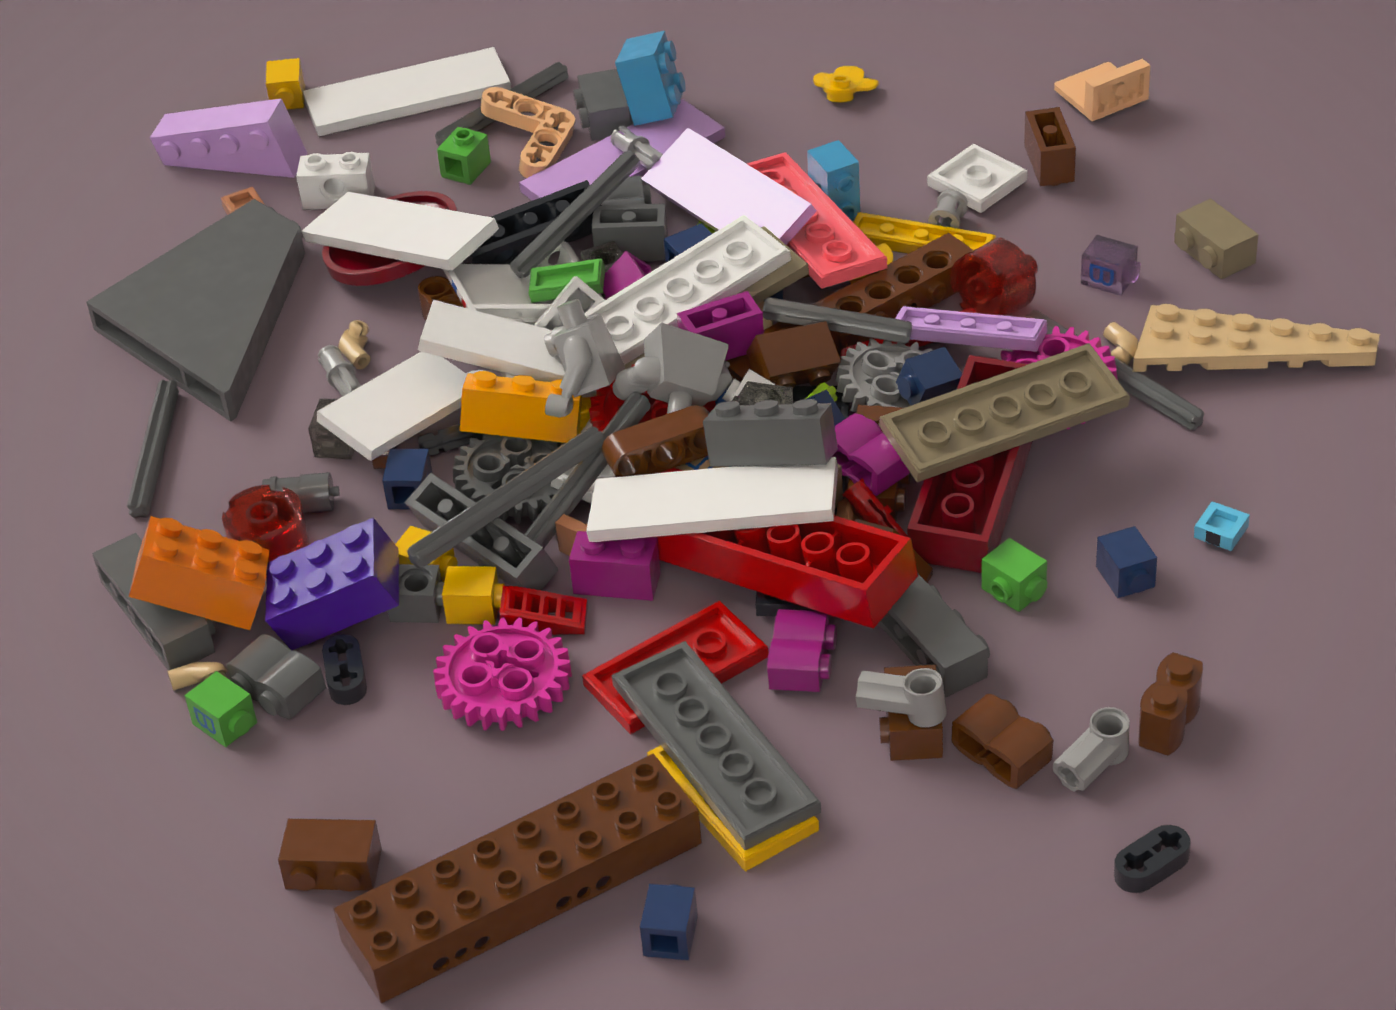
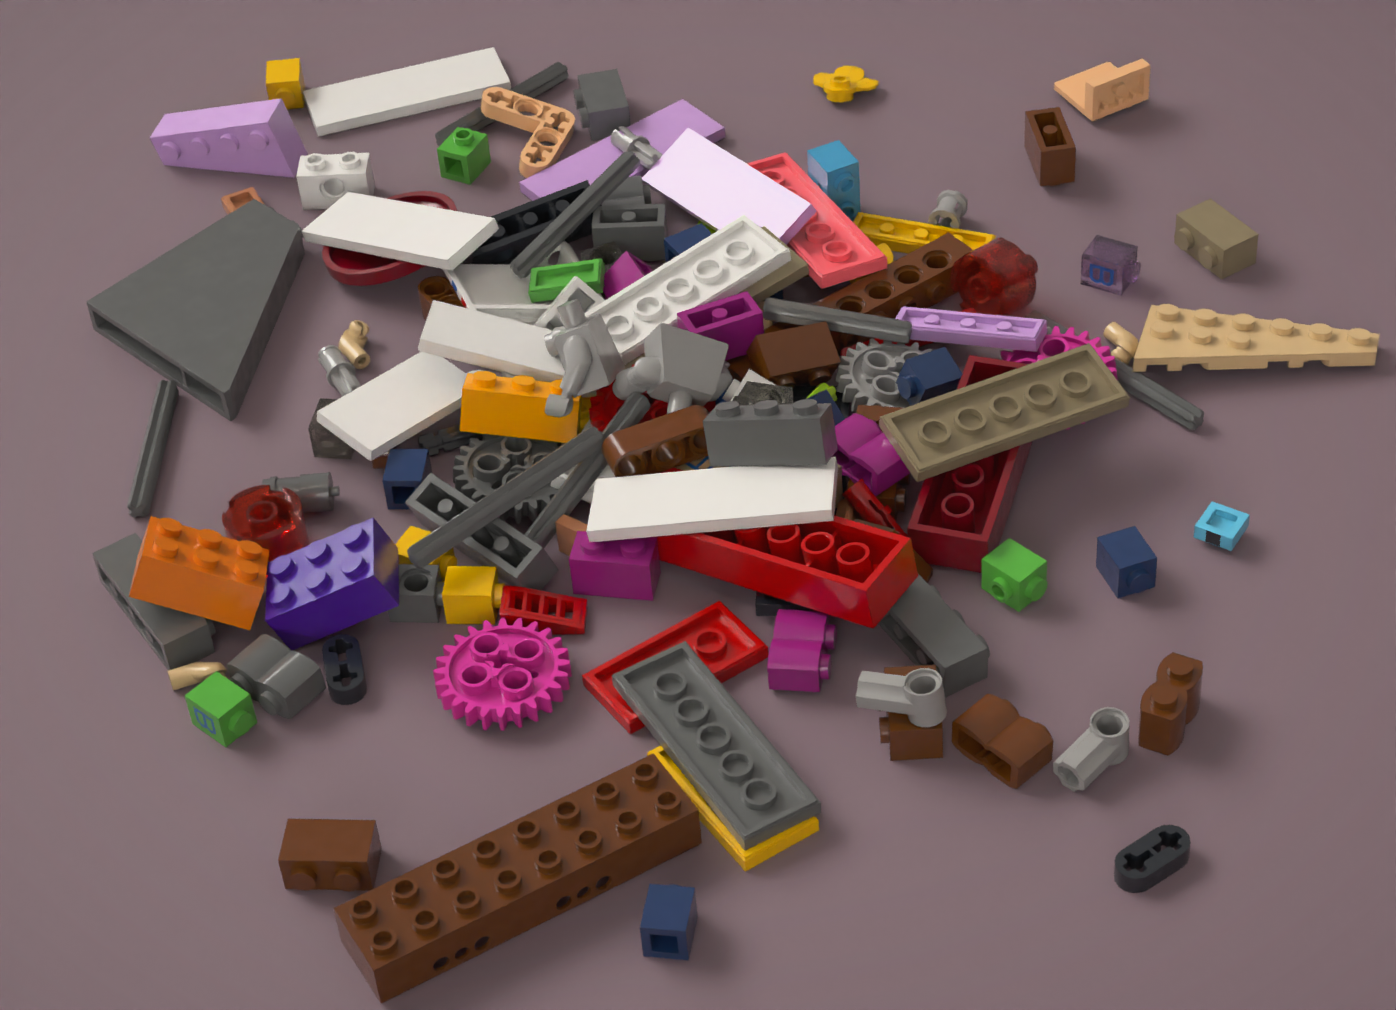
(650, 77): dark azure brick -> none
(978, 176): white plate -> none

